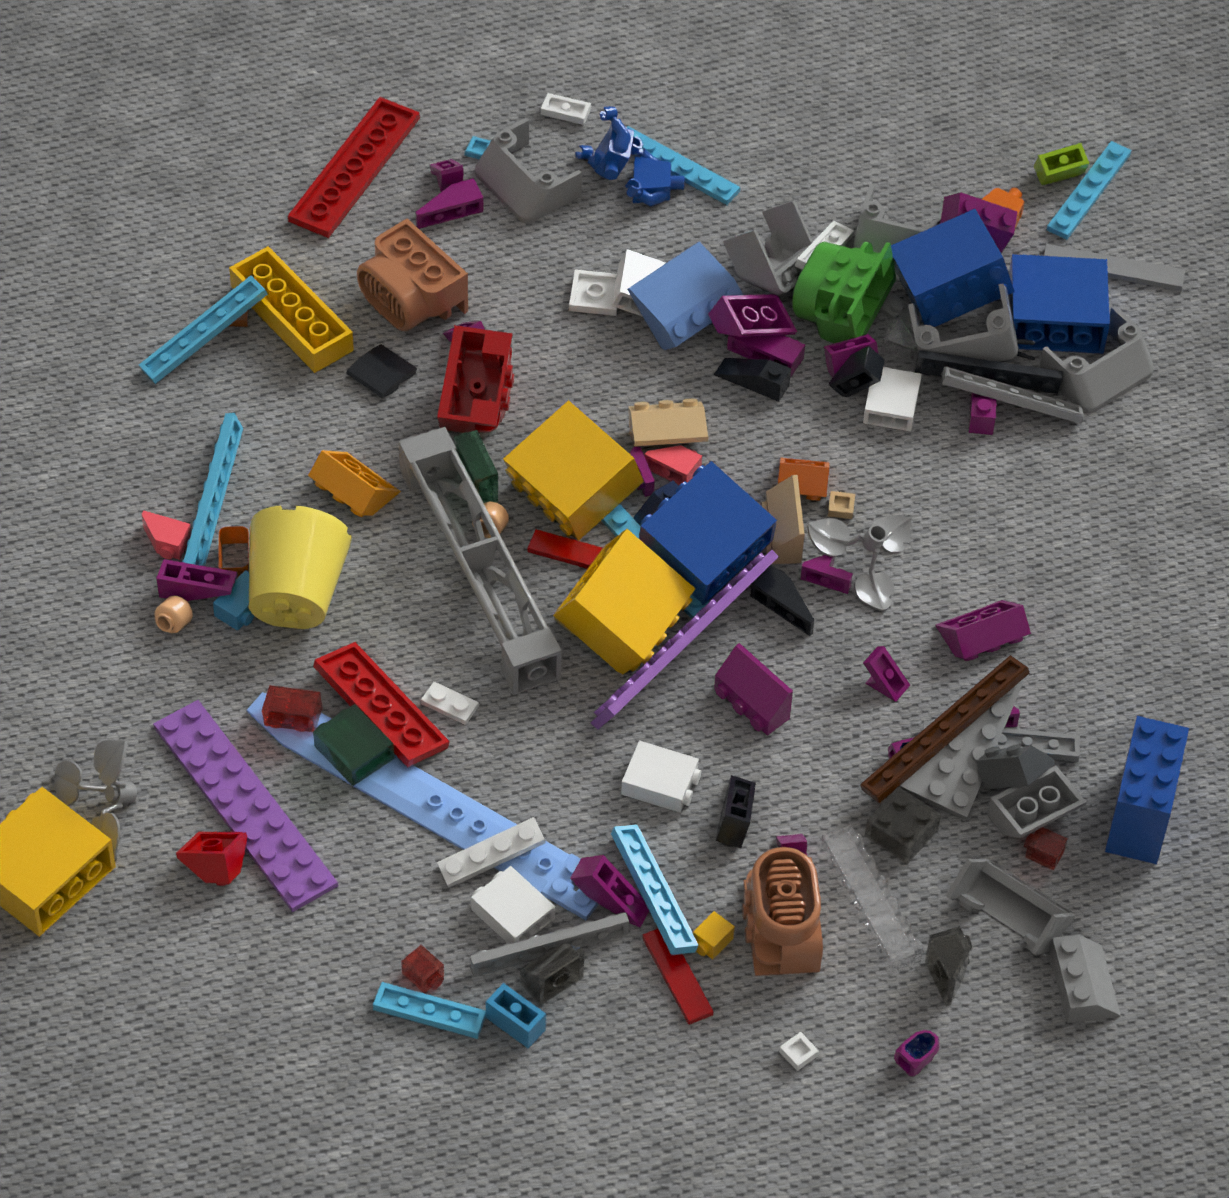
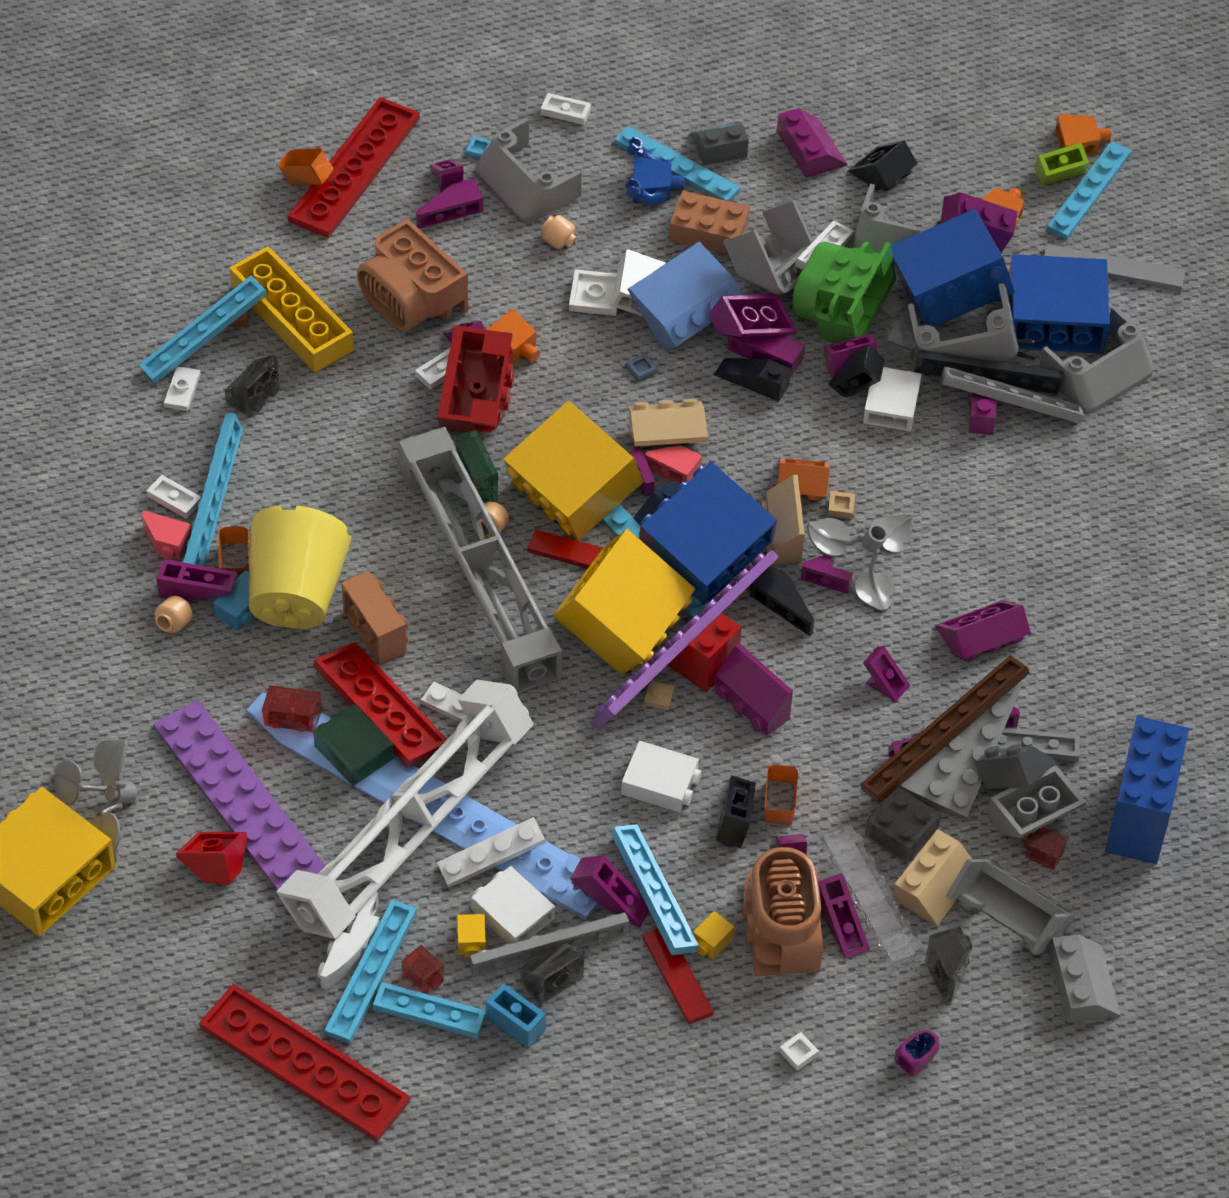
(173, 496): none -> white plate
(182, 388): none -> white plate
(254, 386): none -> clear smoke slope
(303, 165): none -> orange piece
(305, 1062): none -> red plate
(316, 899): none -> white piece
(348, 948): none -> white slope
(352, 482): light orange slope -> none
(370, 972): none -> medium azure plate
(374, 617): none -> nougat brick
(381, 370): black slope -> none
(433, 372): none -> white plate
(471, 934): none -> yellow brick
(523, 337): none -> orange torso
(558, 232): none -> light nougat head
(613, 150): blue torso -> none
(641, 367): none -> sand blue tile
(659, 695): none -> tan plate
(707, 221): none -> nougat brick
(707, 652): none -> red slope
(721, 143): none -> dark grey slope
(781, 773): none -> orange piece
(808, 142): none -> magenta slope
(841, 915): none -> magenta slope
(885, 165): none -> black slope
(930, 876): none -> tan slope
(1081, 129): none -> orange torso

